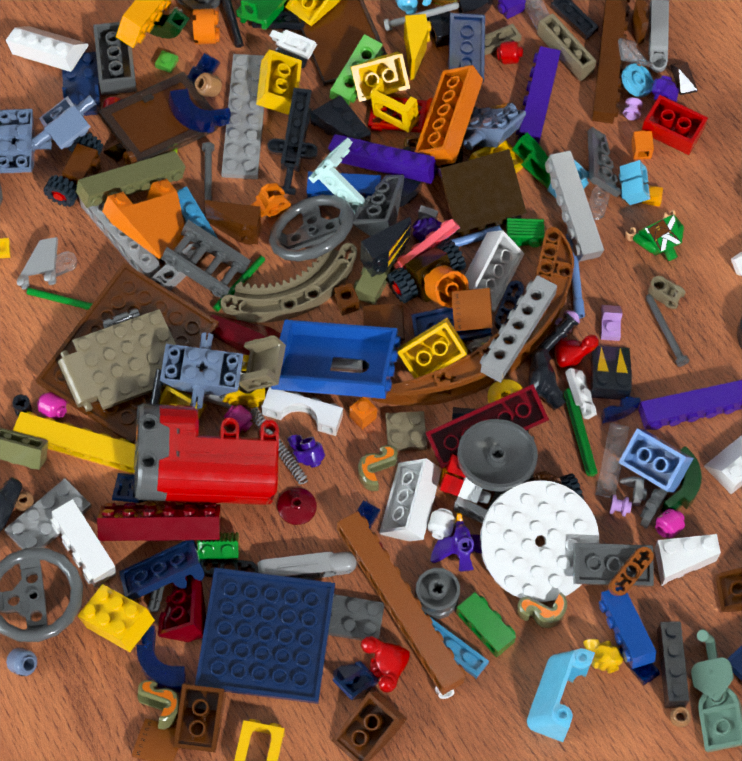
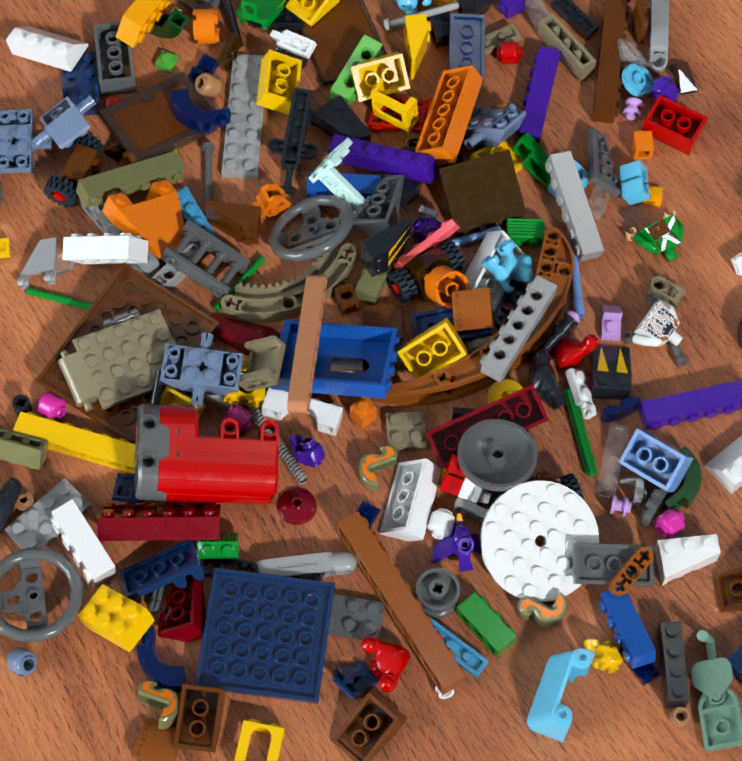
(105, 249): none -> white brick
(229, 52): none -> dark brown plate
(307, 344): none -> nougat beam
(518, 268): none -> medium azure animal
(656, 326): none -> white torso

